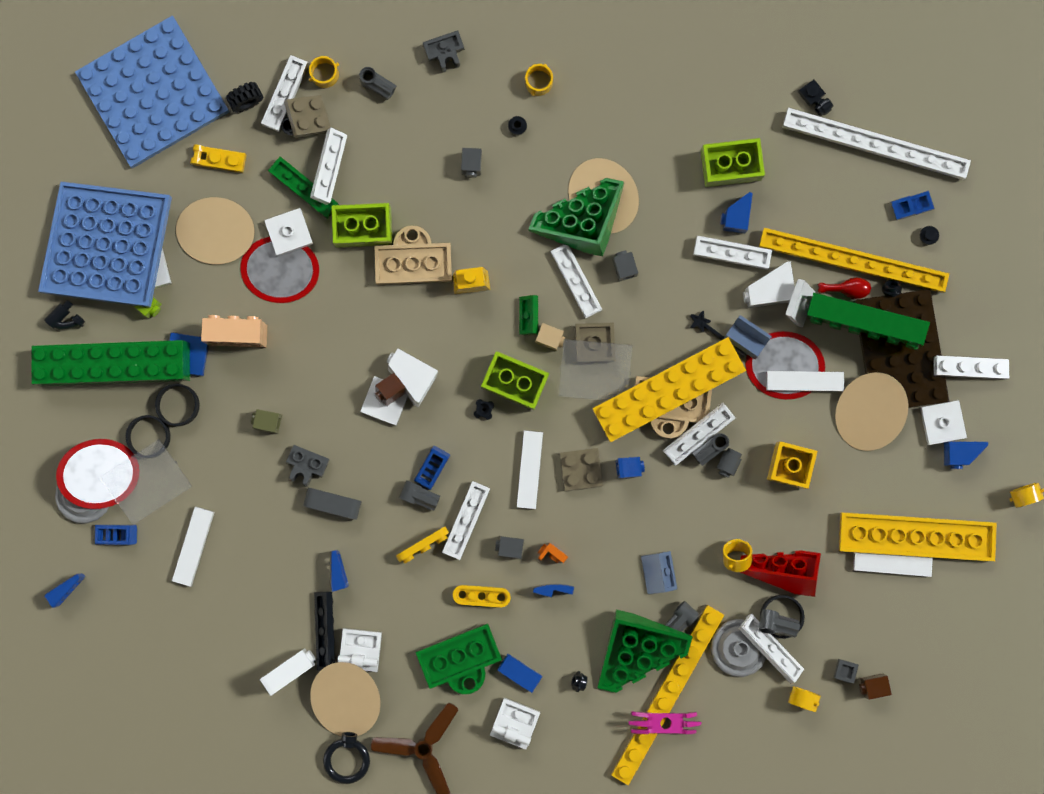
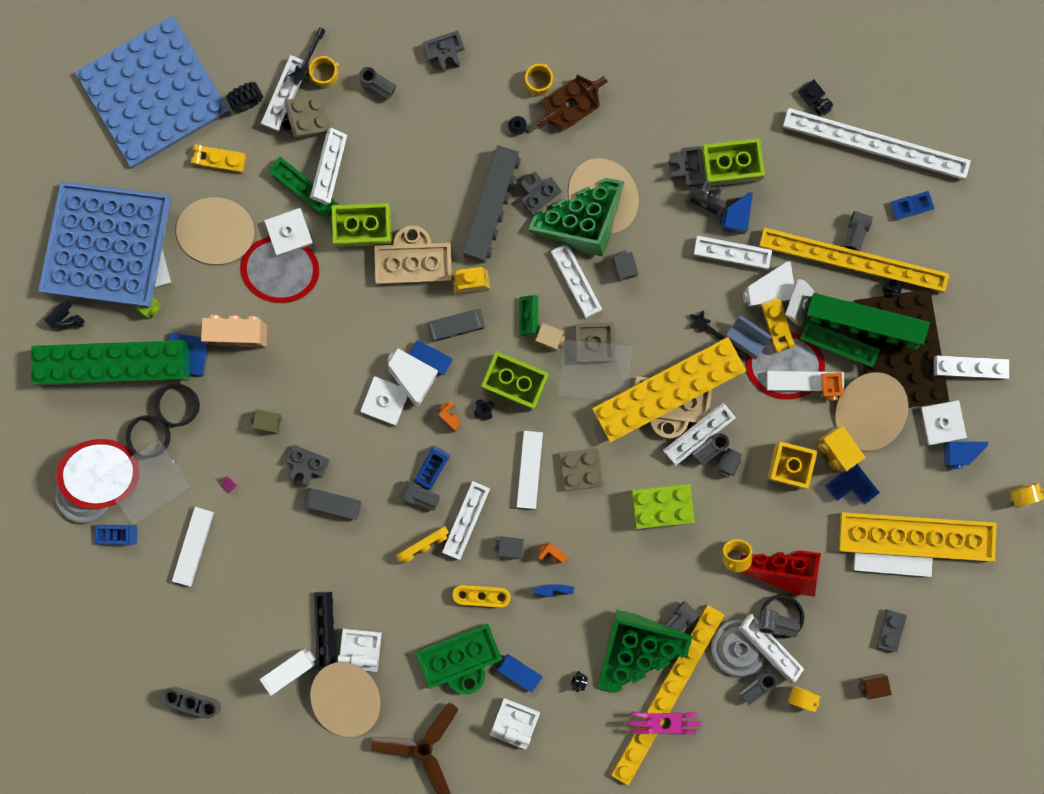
(61, 592): blue slope -> none
(182, 705): none -> dark grey beam
(228, 484): none -> dark pink piece
(300, 73): none -> black piece
(338, 575): blue slope -> none
(347, 740): black piece -> none
(389, 389): reddish brown brick -> none
(431, 357): none -> blue slope
(452, 420): none -> orange bracket
(456, 325): none -> dark grey beam
(471, 162): dark grey brick -> none
(491, 204): none -> dark grey brick
(539, 192): none -> dark grey plate
(579, 90): none -> reddish brown plate
(629, 467): blue slope -> none
(659, 572): sand blue panel -> none
(662, 506): none -> lime brick
(689, 166): none -> dark grey plate
(707, 199): none -> dark grey plate
(756, 689): none -> dark grey piece
(777, 324): none -> yellow plate
(831, 386): none -> orange bracket
(840, 344): none -> green plate
(840, 449): none -> yellow brick
(846, 671): dark grey plate -> none
(852, 288): red piece -> none
(853, 480): none -> clear blue plate
(859, 226): none -> dark grey piece
(891, 630): none -> dark grey plate
(929, 235): black plate -> none

